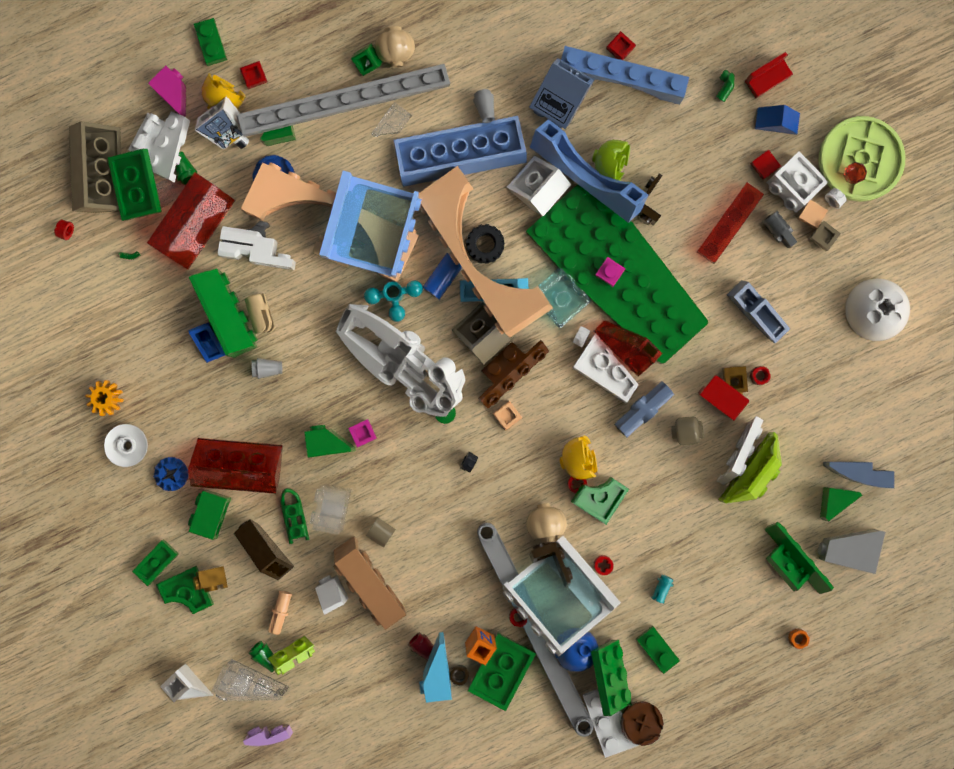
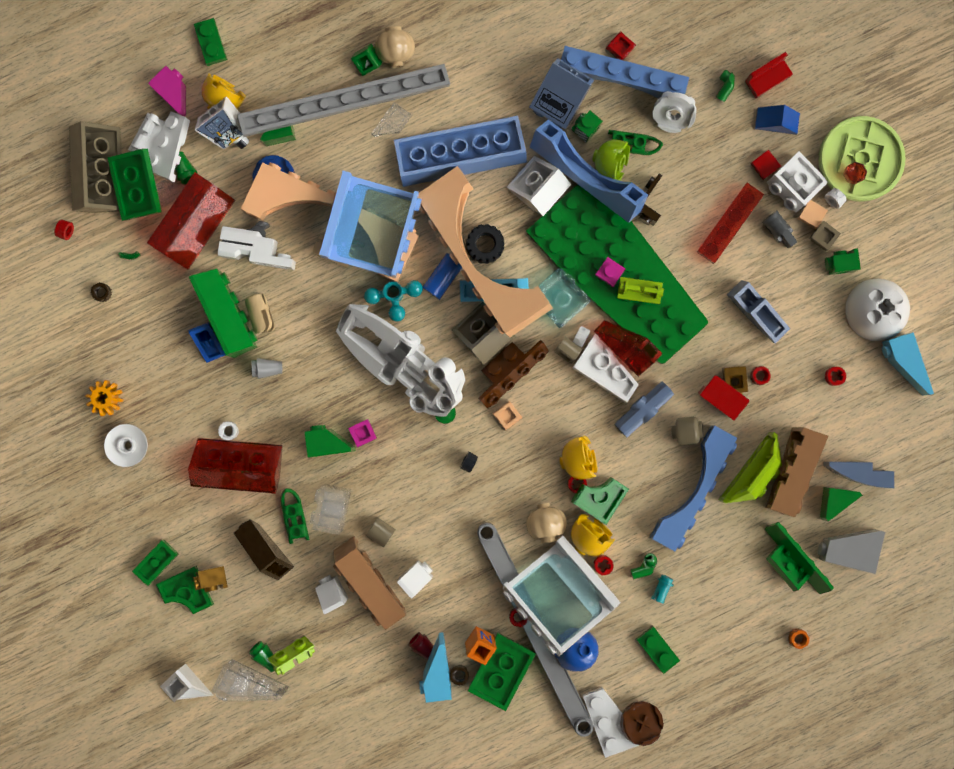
(94, 292): none -> dark brown axle
(180, 475): blue gear -> none
(209, 514): green brick -> none
(222, 428): none -> white axle
(253, 75): red tile -> none
(262, 737): lavender slope -> none
(279, 612): light nougat axle -> none
(415, 578): none -> white slope
(485, 105): light grey cone -> none
(544, 551): dark brown bracket -> none
(568, 350): none -> dark tan brick
(587, 125): none -> green brick
(590, 537): none -> yellow cylinder
(611, 677): green plate -> none
(638, 142): none -> green piece
(640, 290): none -> lime hinge
(646, 568): none -> green arm
(674, 101): none -> white plate
(715, 449): none -> medium blue arch
(745, 449): white wing -> none
(797, 468): none -> medium nougat wedge
(836, 382): none -> red bush
(843, 262): none -> green brick
(907, 360): none -> medium azure slope

